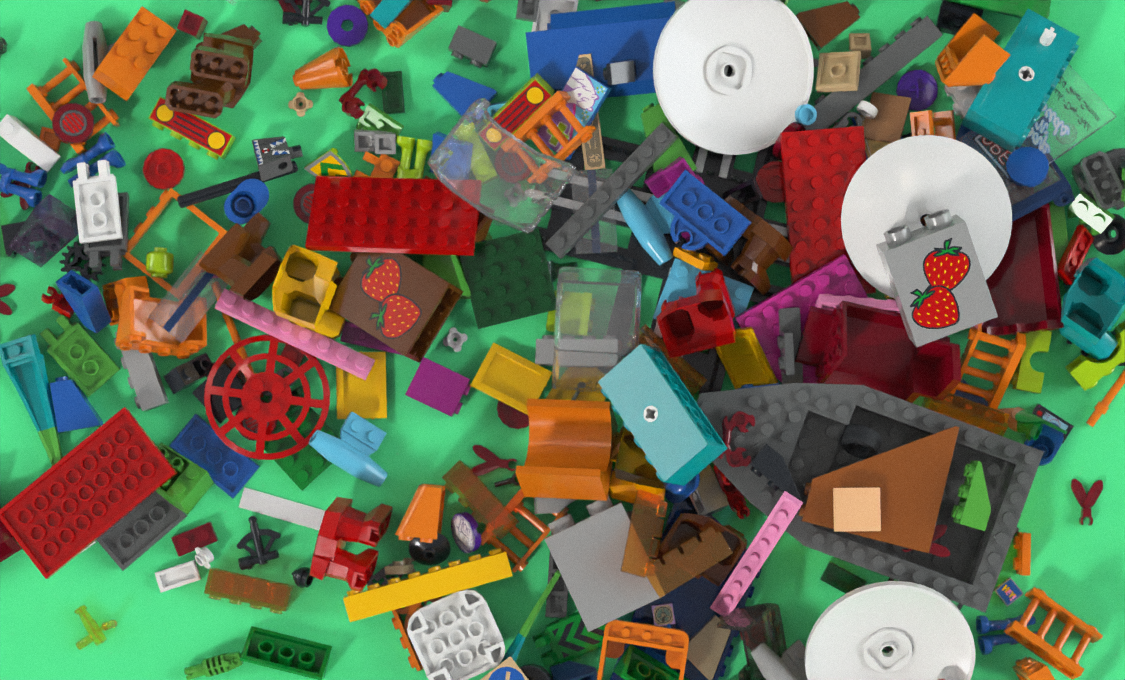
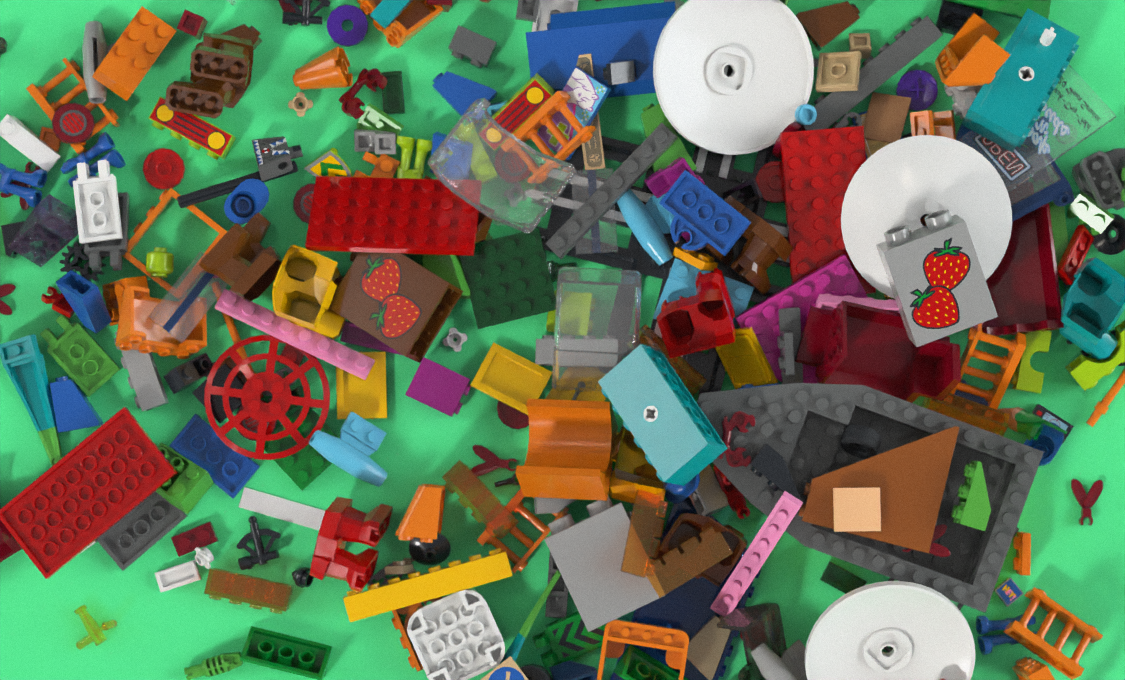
(465, 532): tile -> none
(663, 614): tile -> none
(867, 109): white tile -> none
(1027, 166): blue tile -> none

